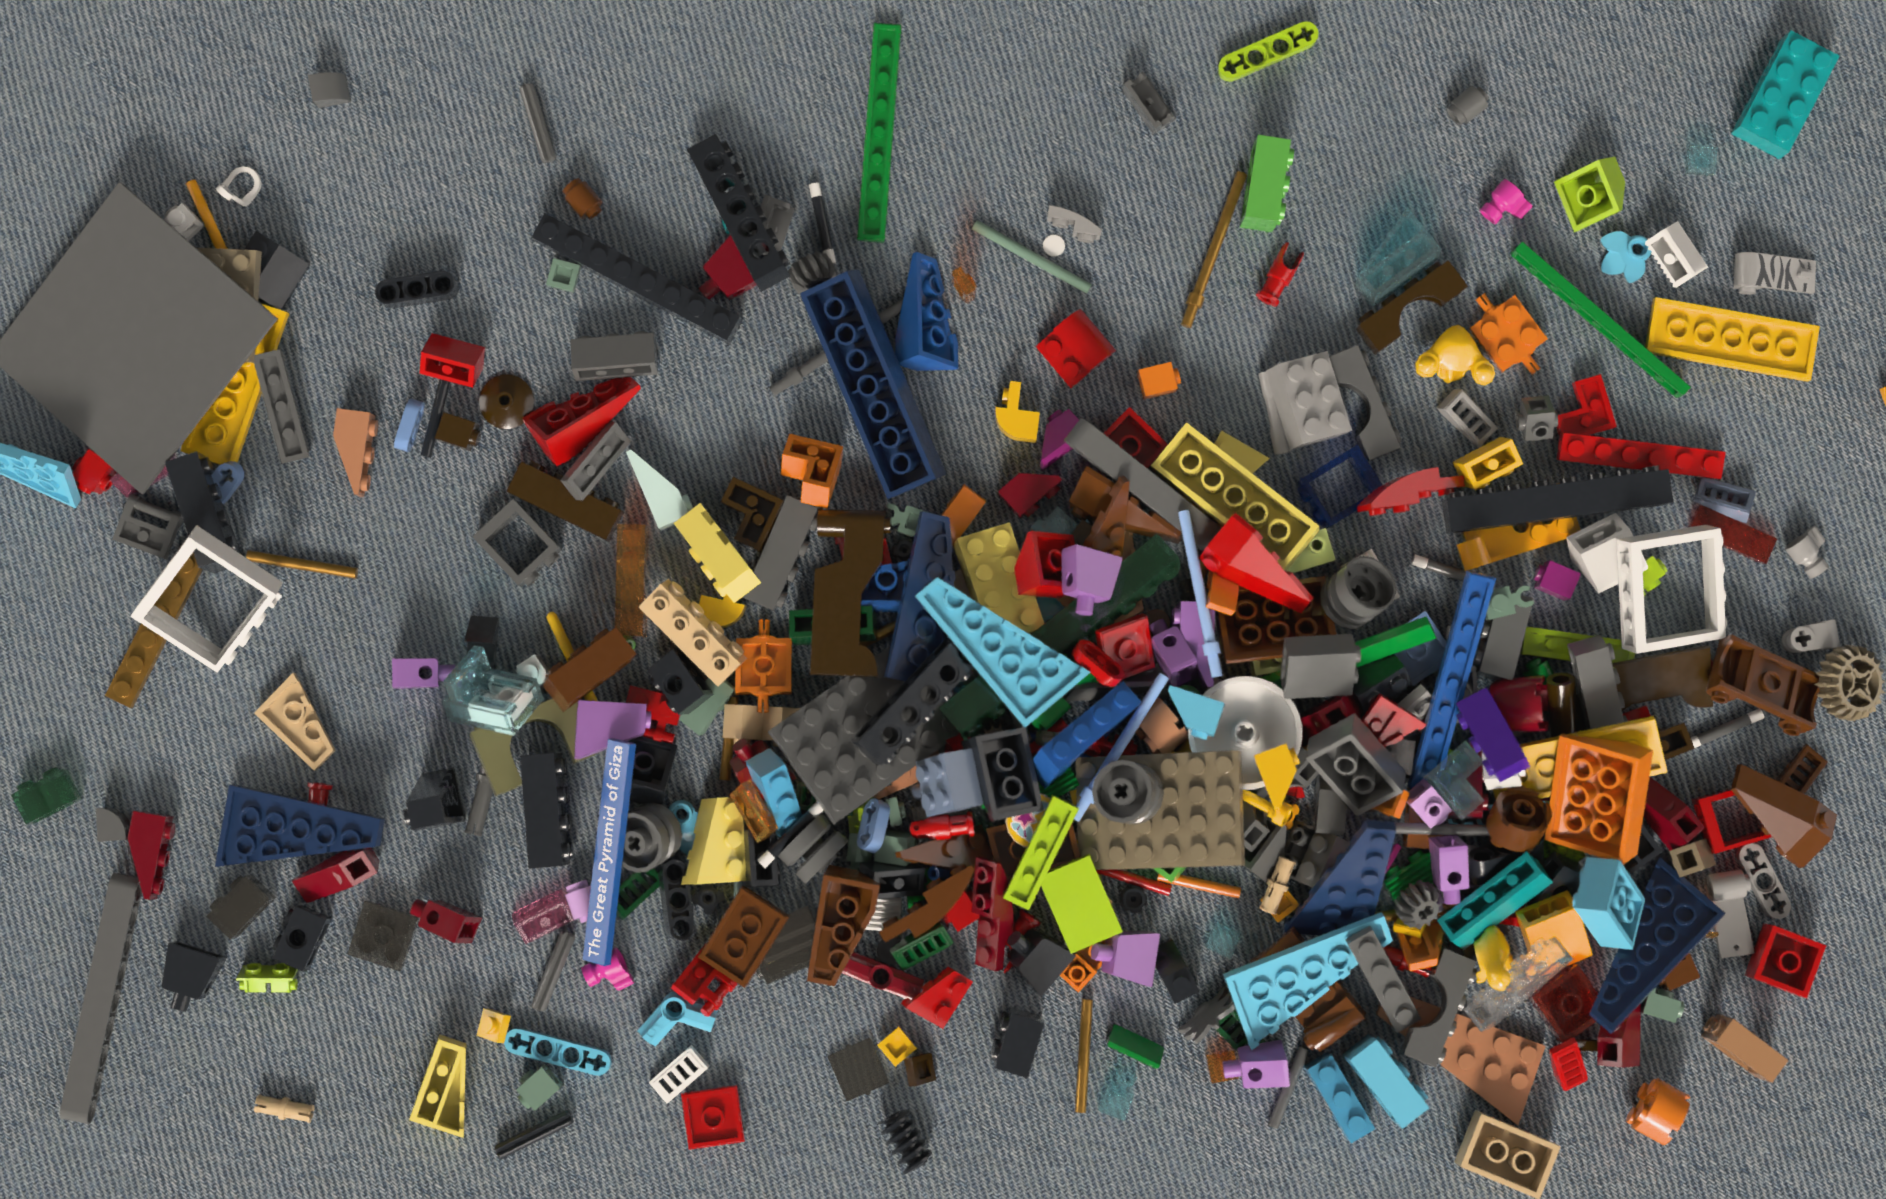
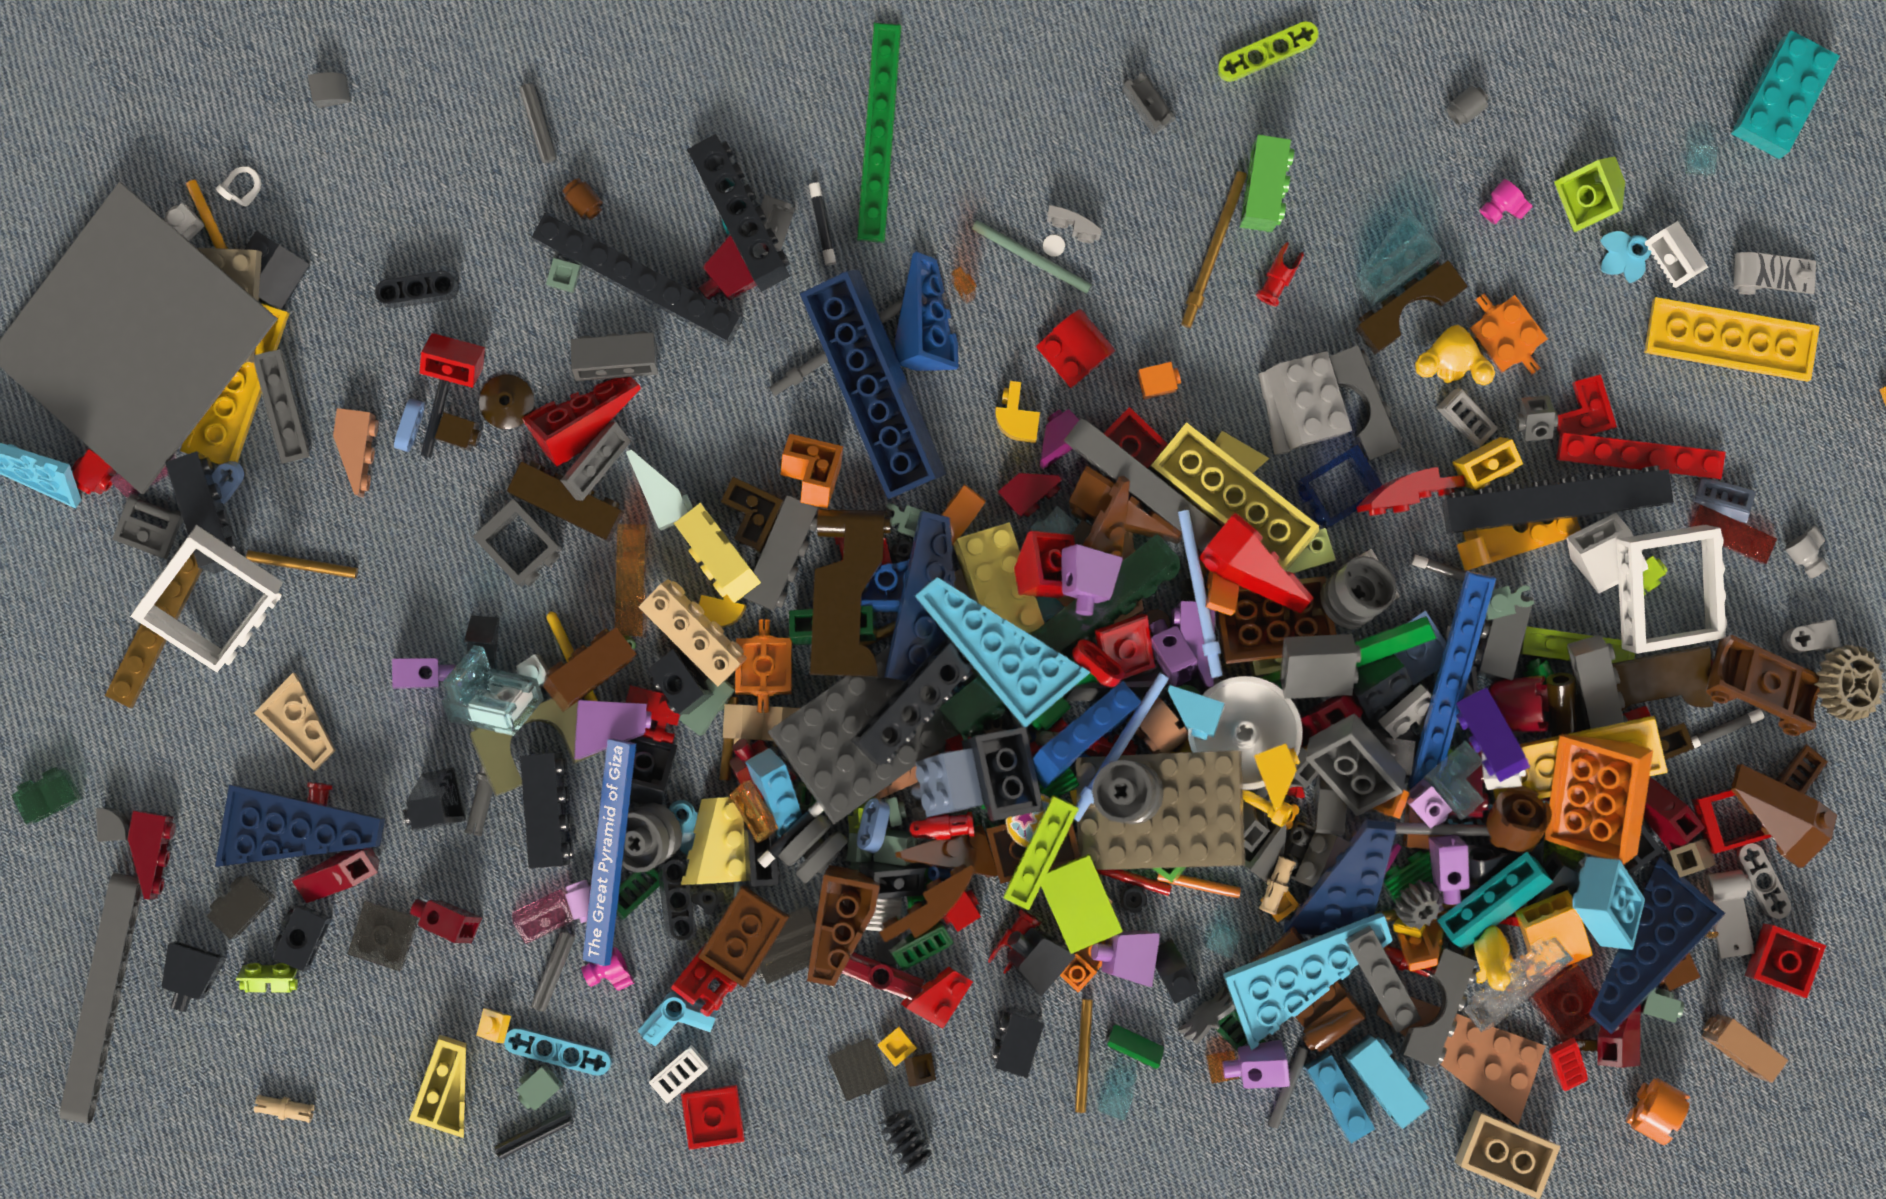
(811, 271): dark grey gear -> none
(995, 913): dark red slope -> none
(1390, 721): wing -> none
(1556, 580): magenta brick -> none
(1600, 320): green tile -> none

